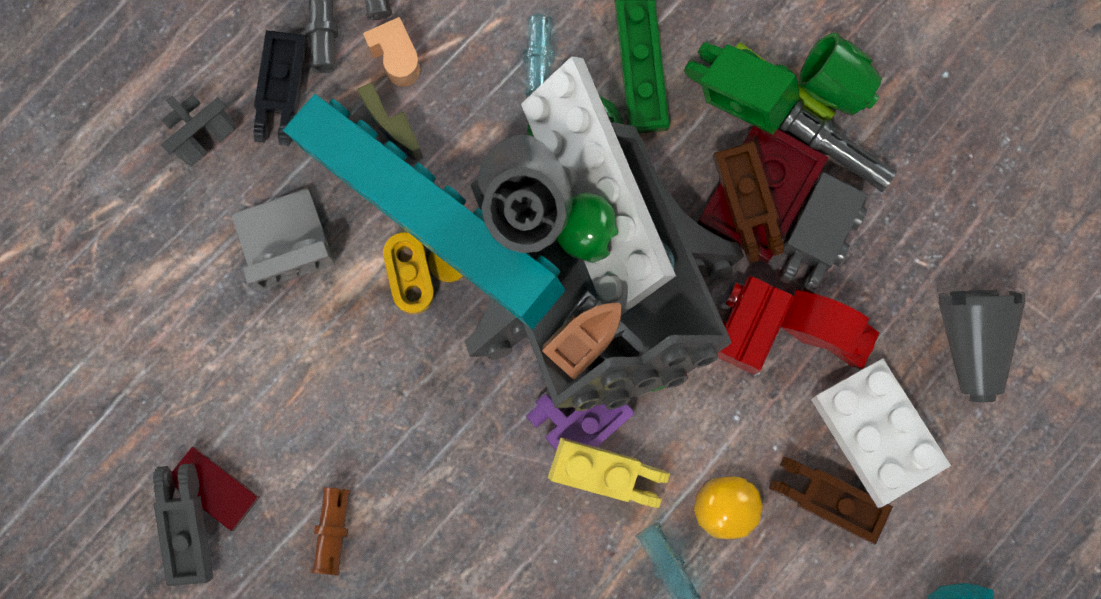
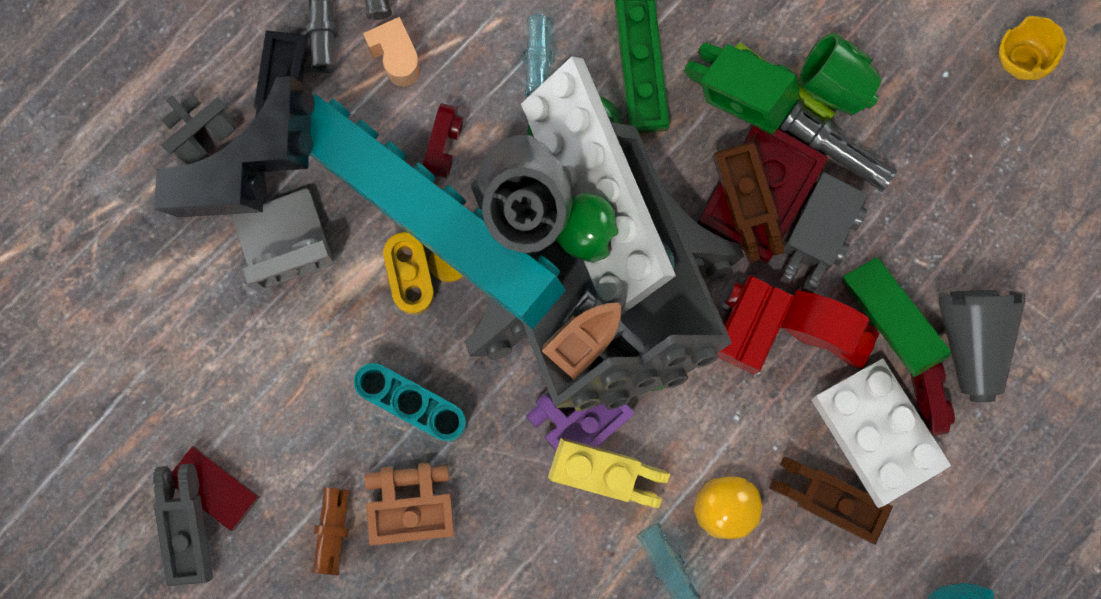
(235, 176): none -> black arch
(392, 394): none -> teal beam
(395, 128): olive slope -> none
(409, 518): none -> nougat plate
(445, 128): none -> dark red plate
(896, 317): none -> green tile
(932, 405): none -> dark red plate
(1032, 48): none -> yellow hair

